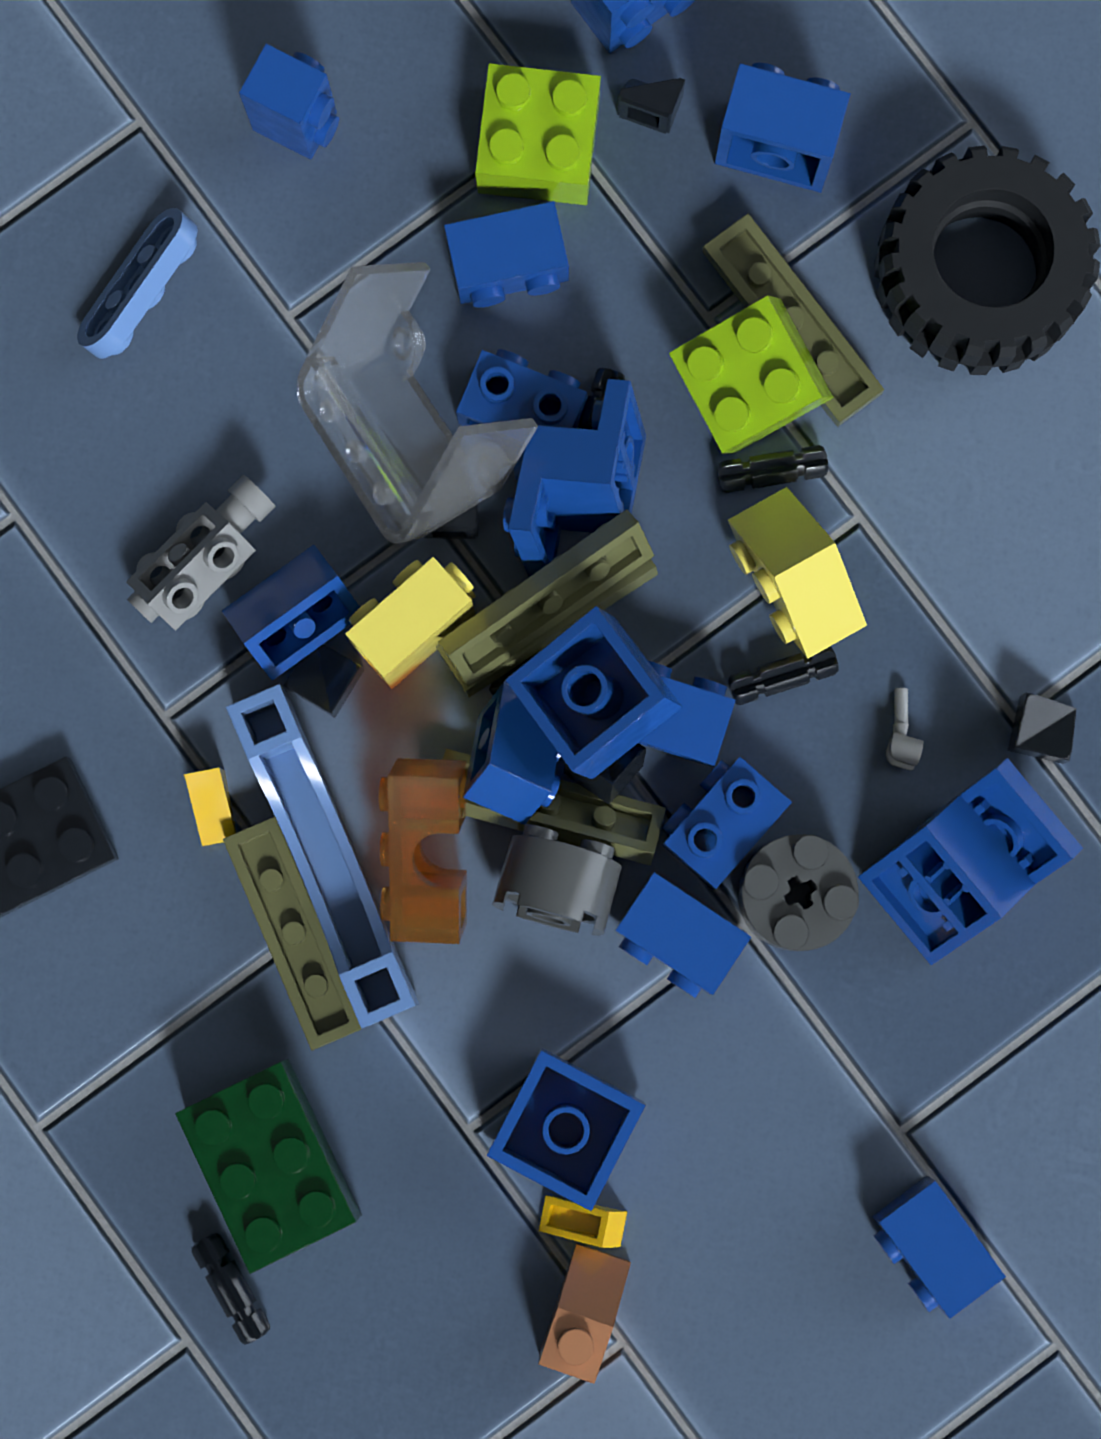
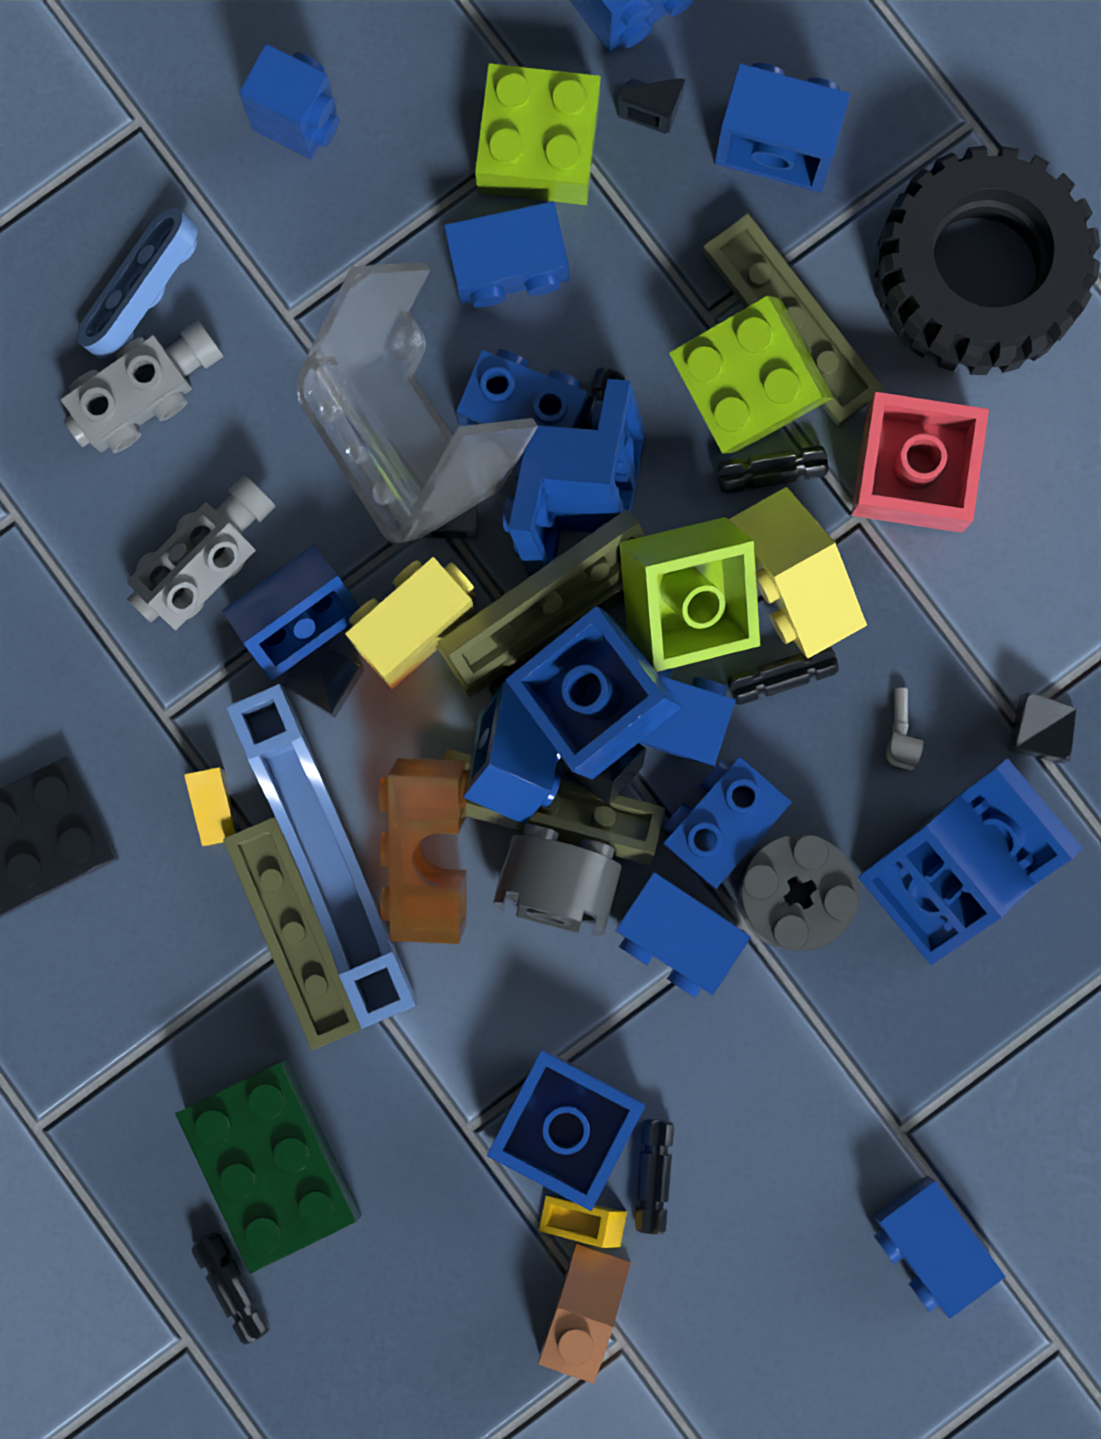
(132, 401): none -> light grey brick
(654, 1176): none -> black axle
(690, 593): none -> lime brick
(920, 462): none -> coral brick

